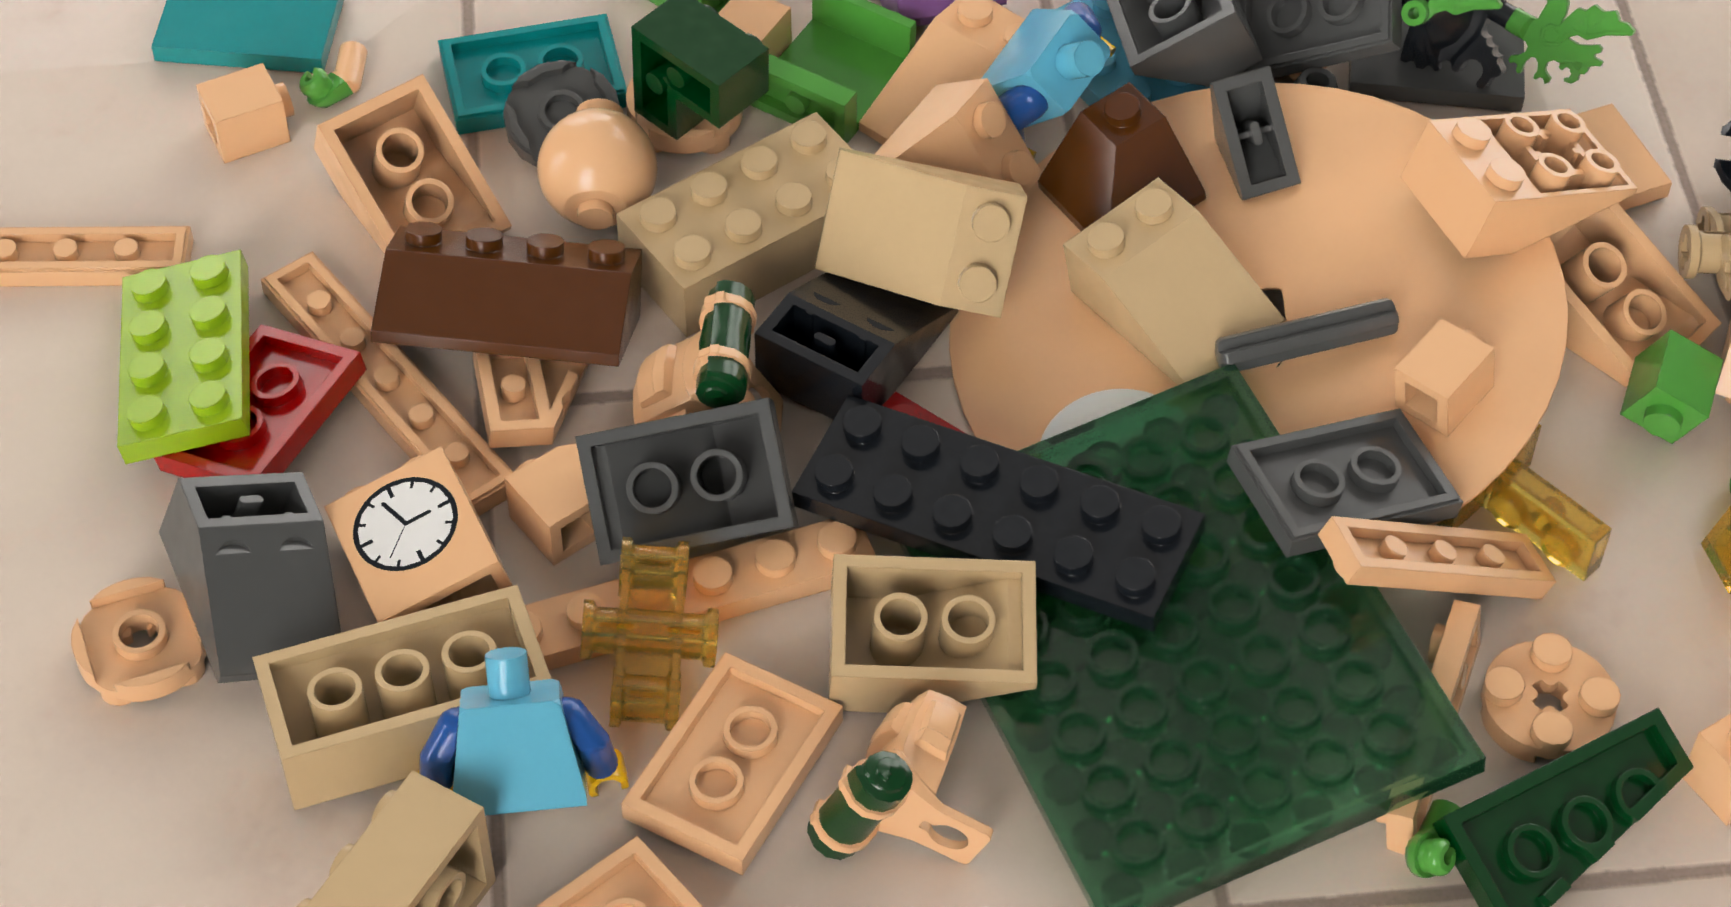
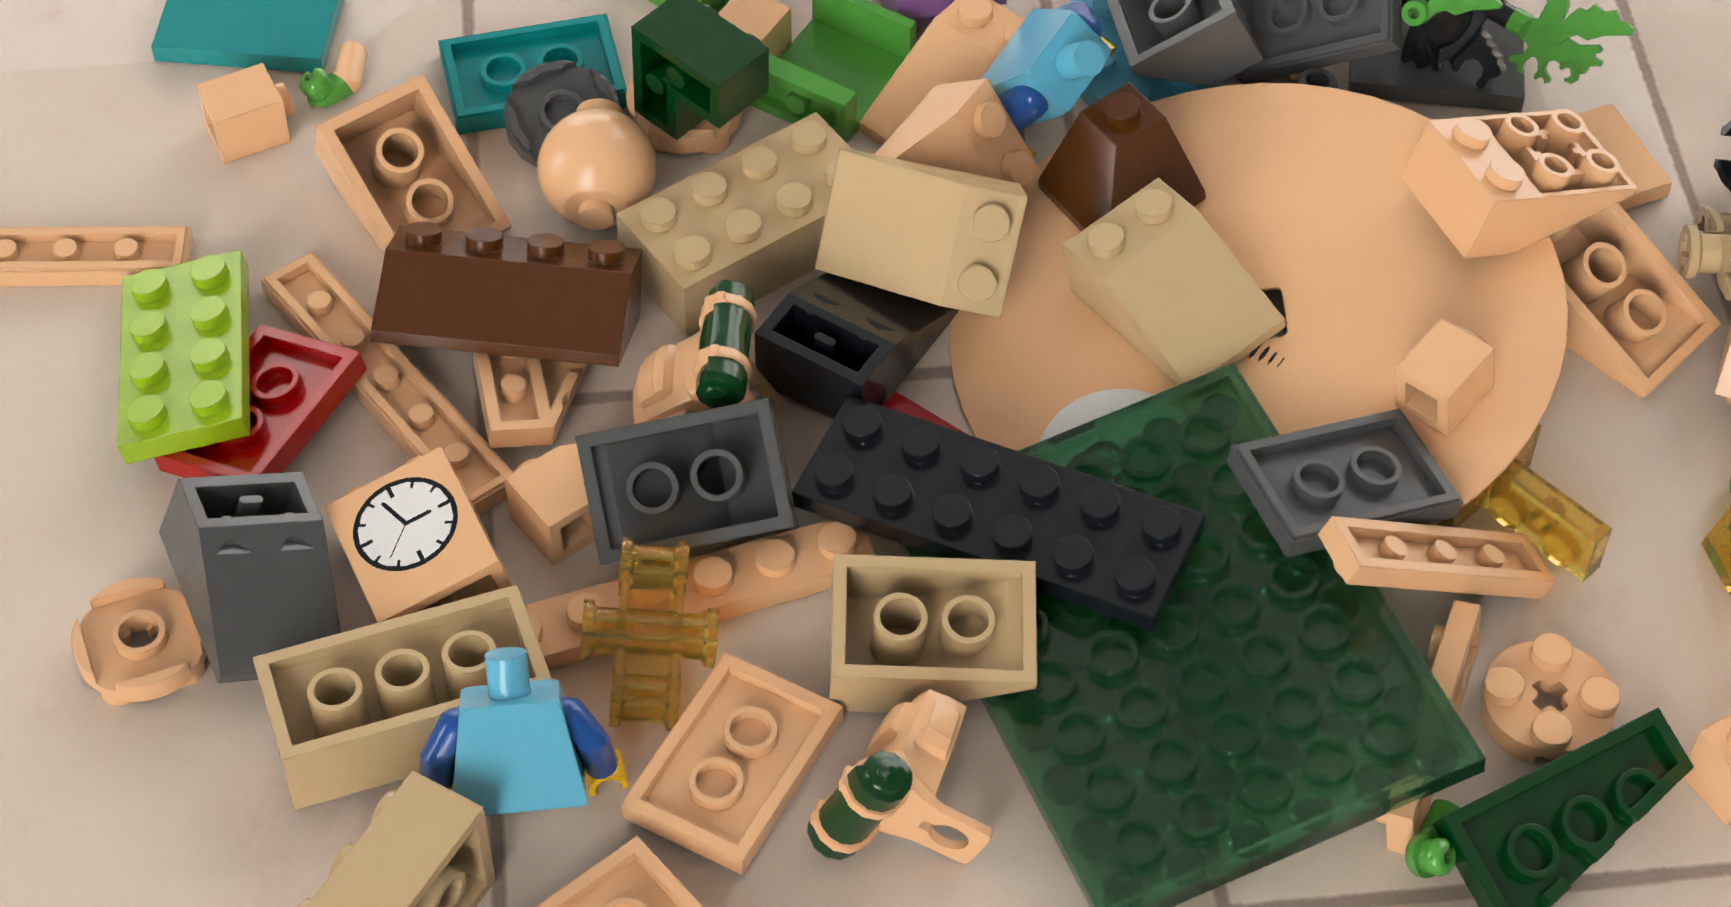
(1253, 133): dark grey slope -> none
(1308, 335): dark grey axle -> none
(1671, 387): bright green brick -> none

